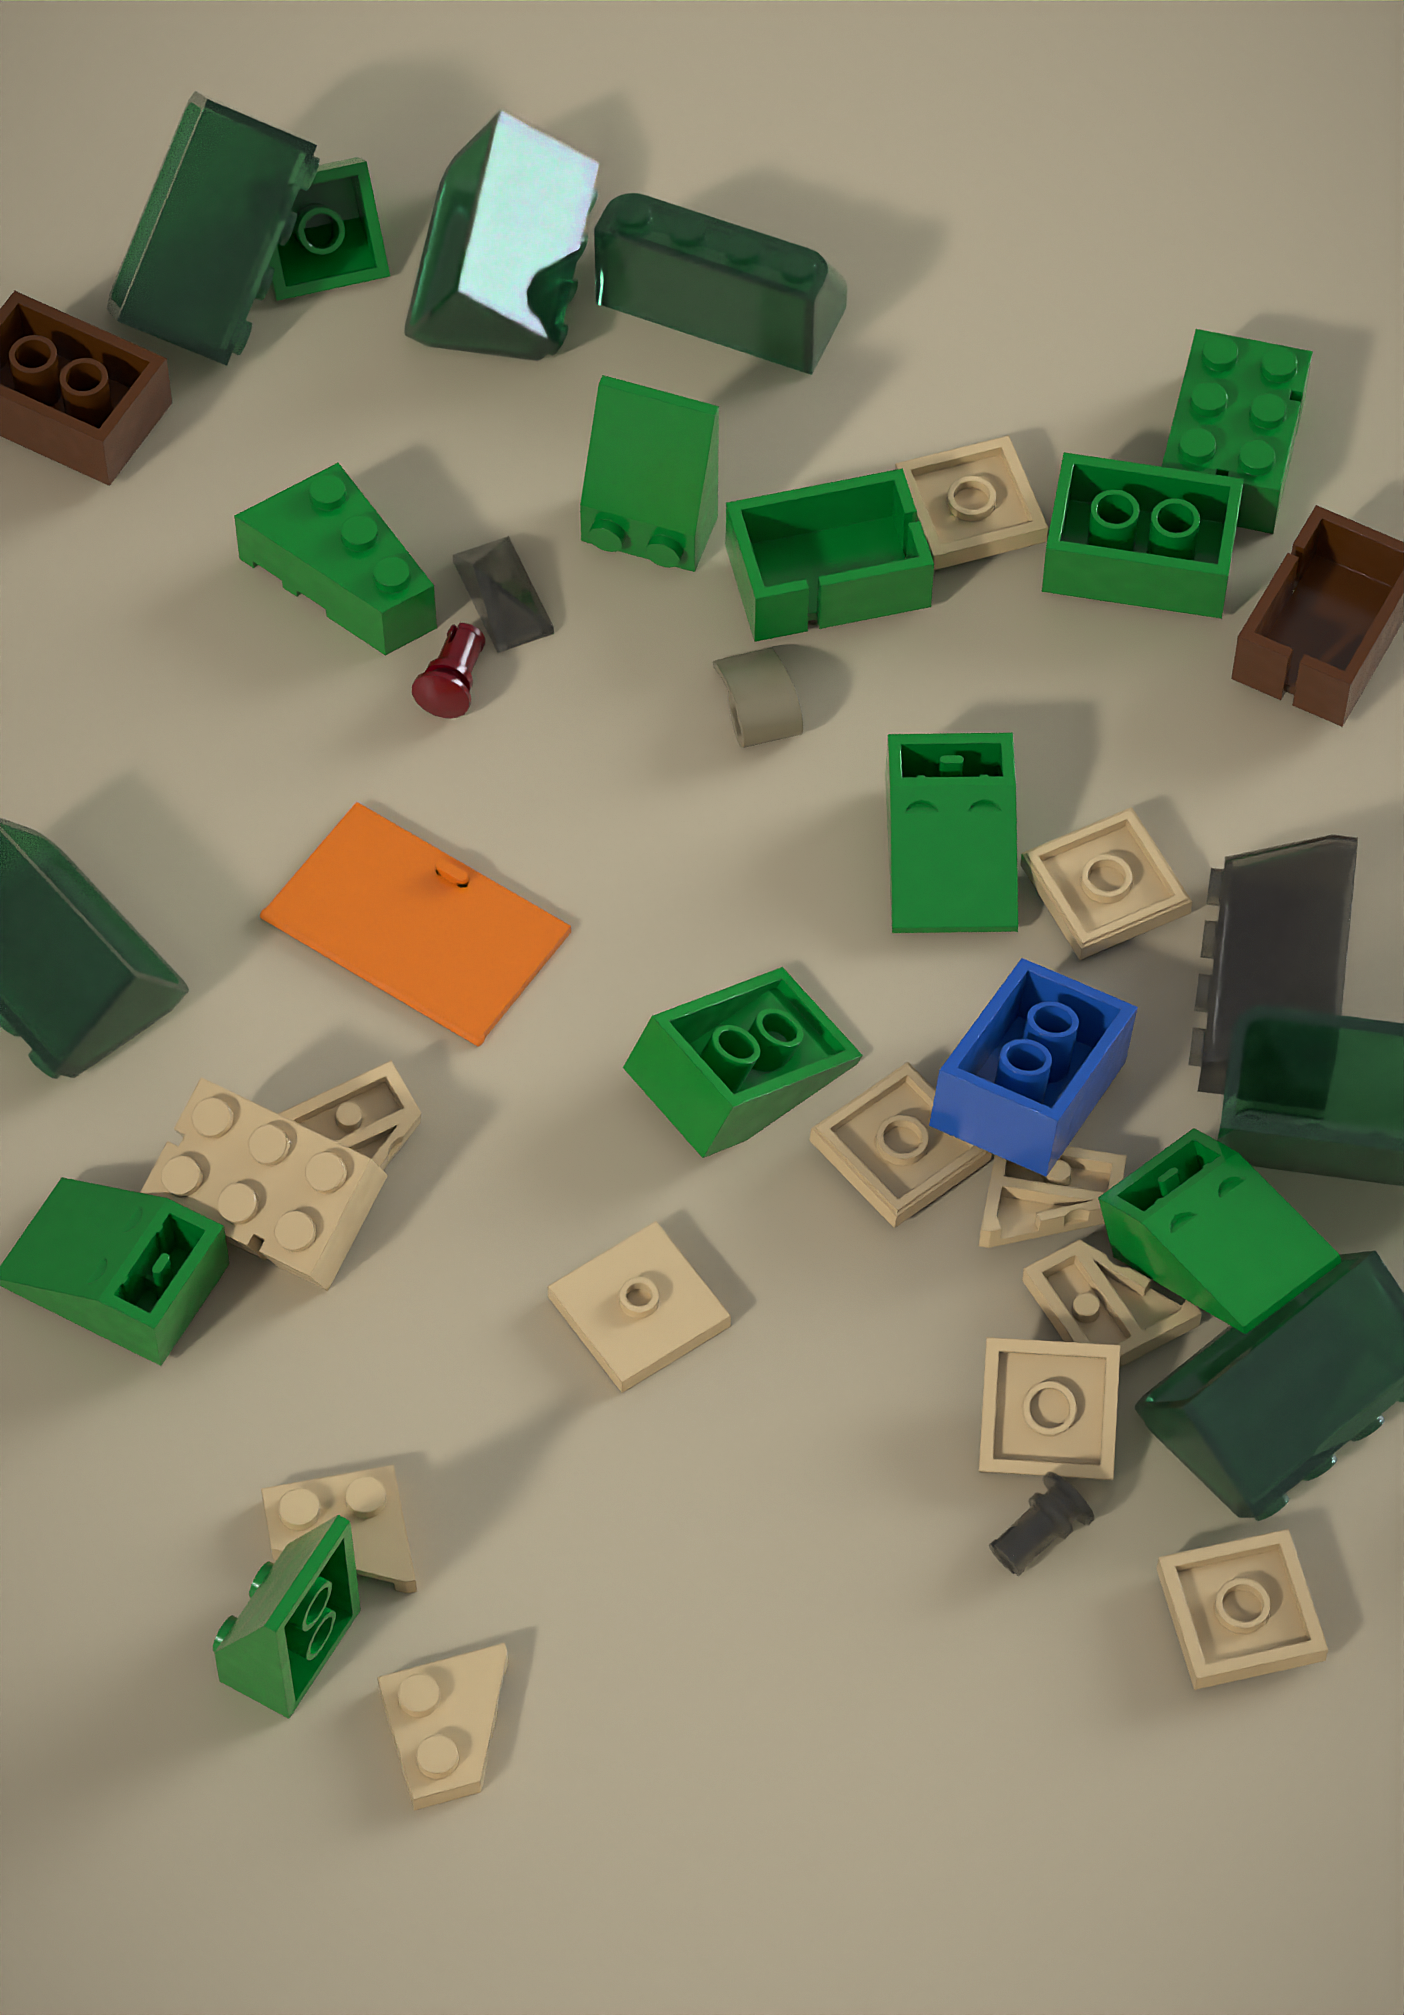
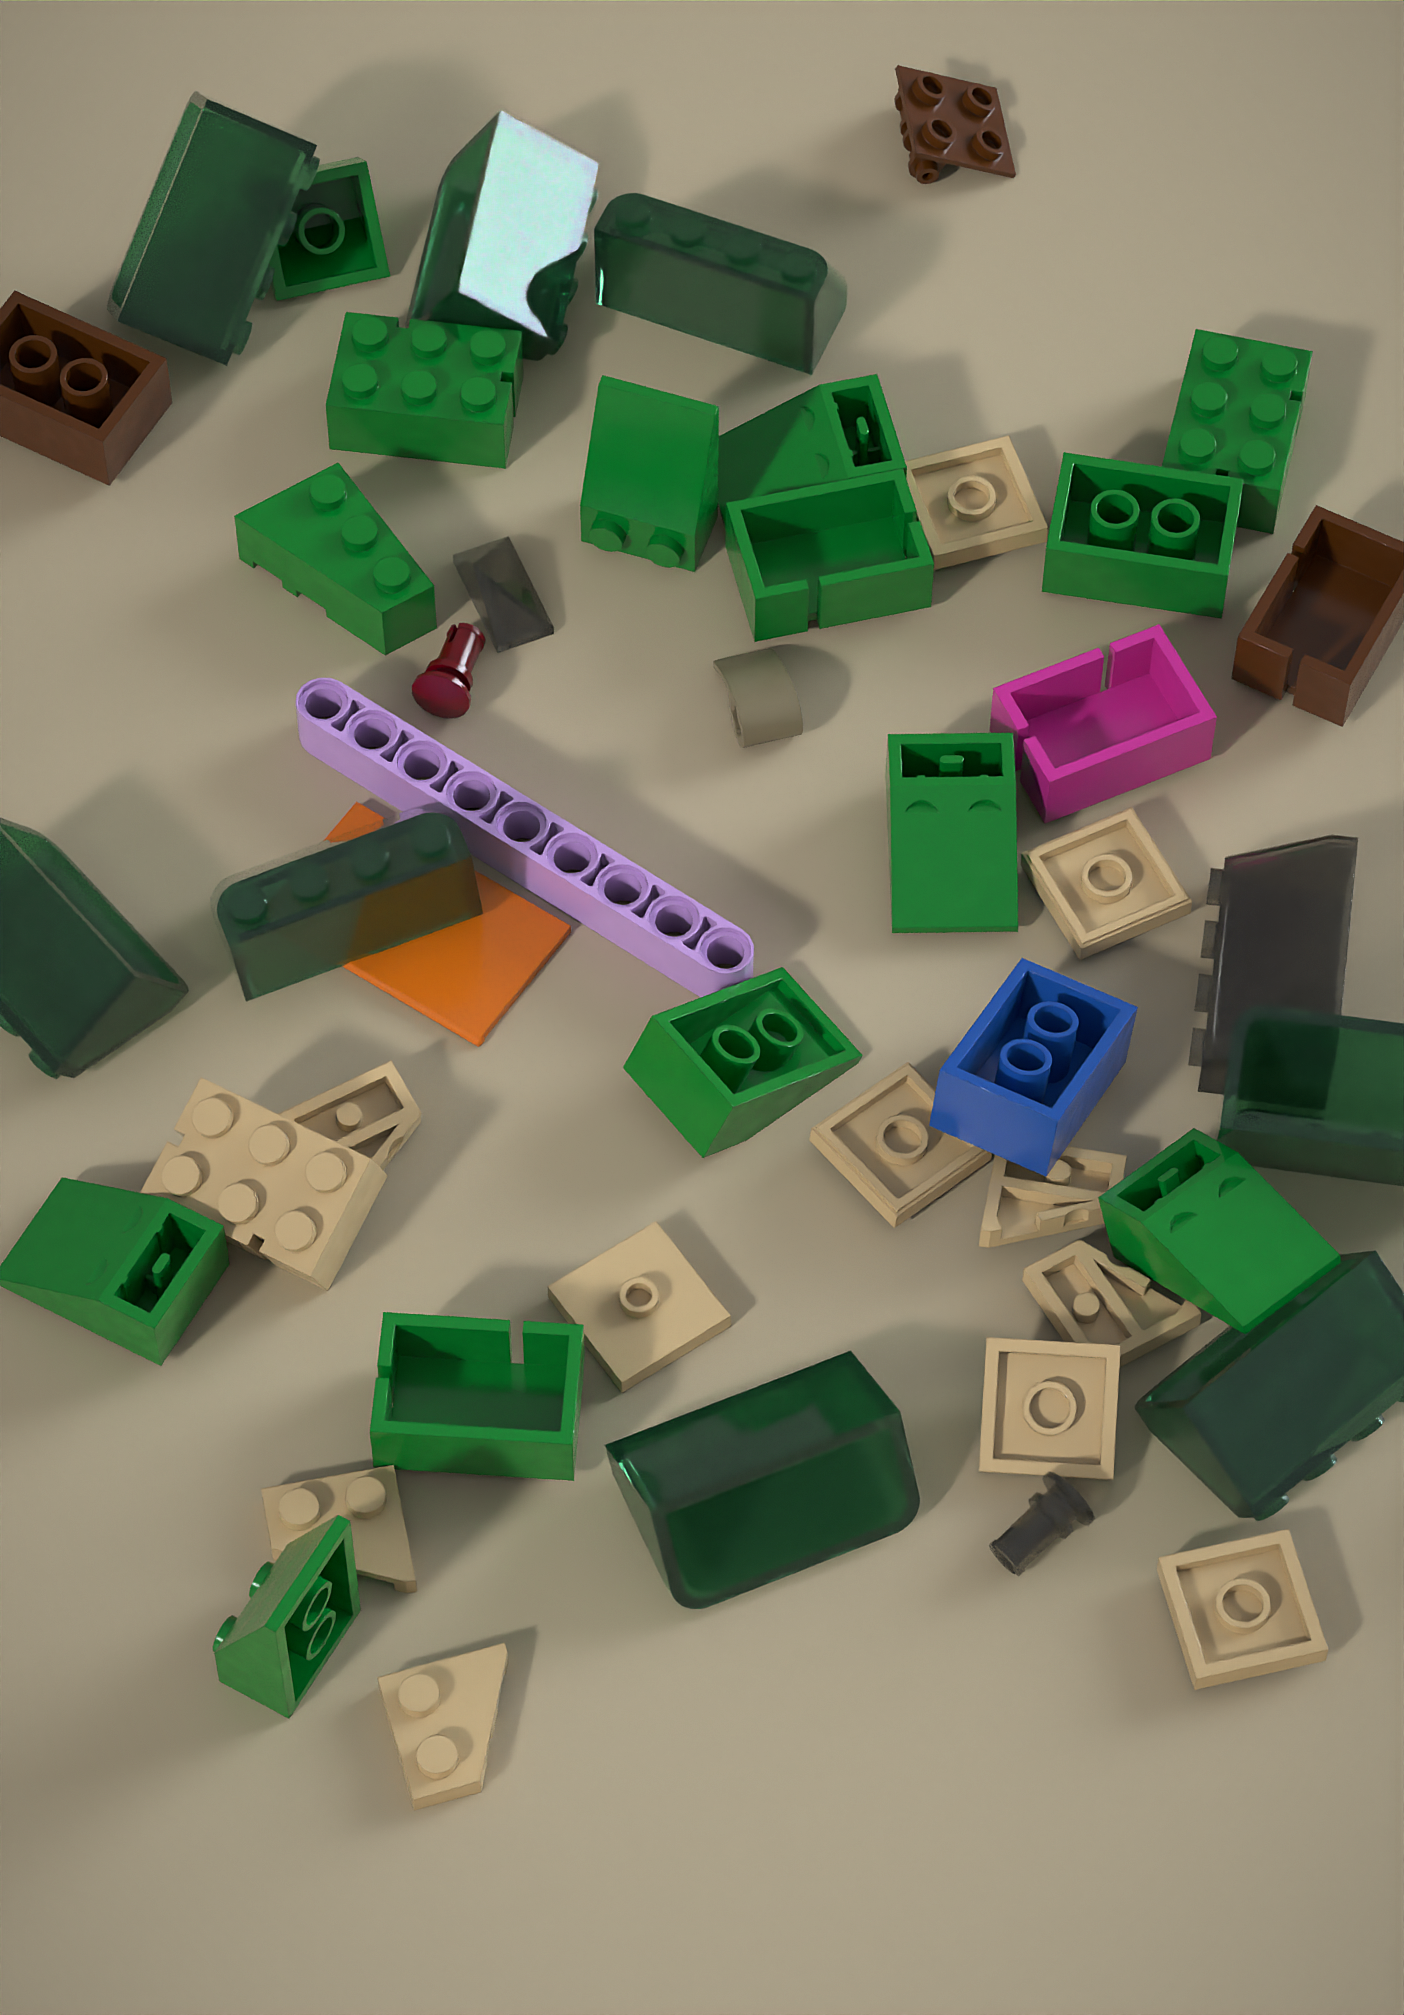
(345, 899): none -> windscreen
(425, 390): none -> green piece
(466, 1402): none -> green piece
(533, 864): none -> lavender beam
(768, 1481): none -> clear green windscreen
(810, 440): none -> green slope
(951, 124): none -> reddish brown hinge
(1096, 744): none -> dark pink piece

